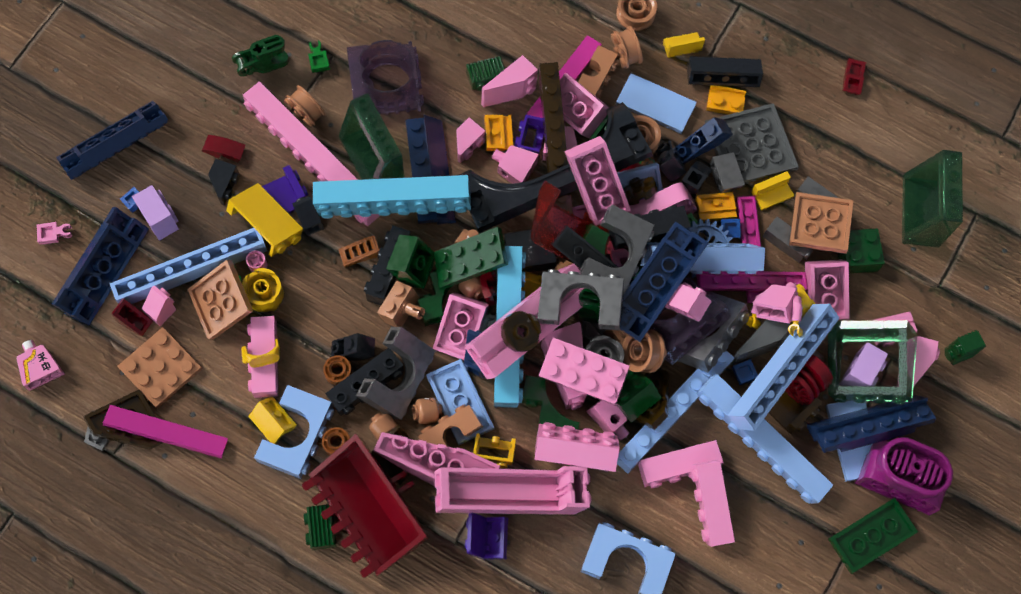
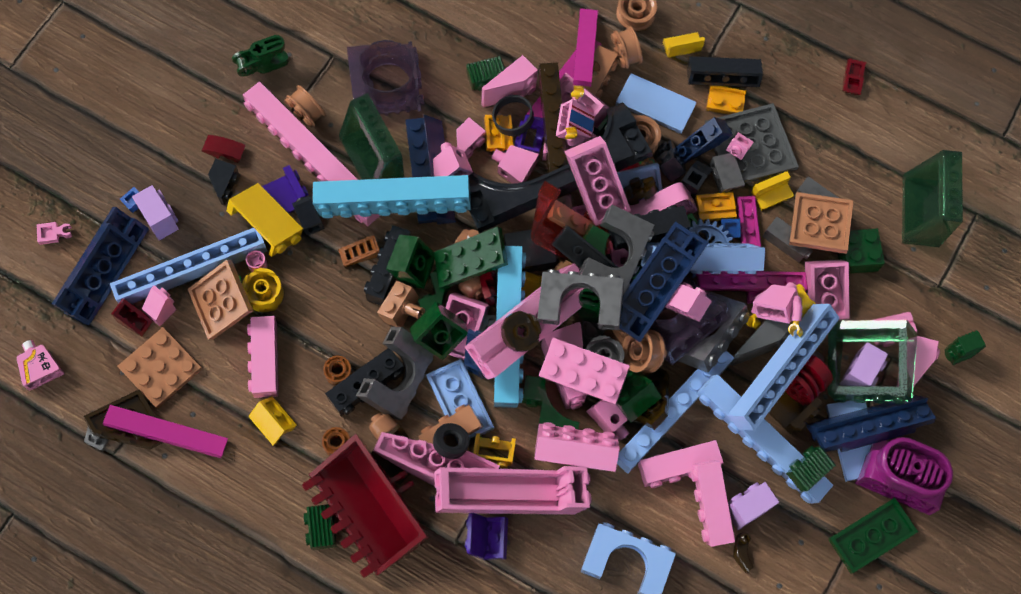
(112, 140): dark blue slope -> none
(261, 360): yellow helmet -> none
(295, 459): light blue arch -> none
(318, 59): green plate -> none
(354, 347): black slope -> none
(426, 410): nougat head -> none
(439, 331): none -> dark green brick
(451, 162): none -> bright pink torso
(454, 430): none -> black tyre
(511, 99): none -> black tyre
(564, 216): none -> nougat plate
(576, 120): none -> torso
(585, 47): none -> dark pink tile
(739, 146): none -> bright pink bracket
(740, 551): none -> dark brown arm
(745, 372): blue plate -> none
(751, 505): none -> lavender brick
(810, 468): none -> dark green brick

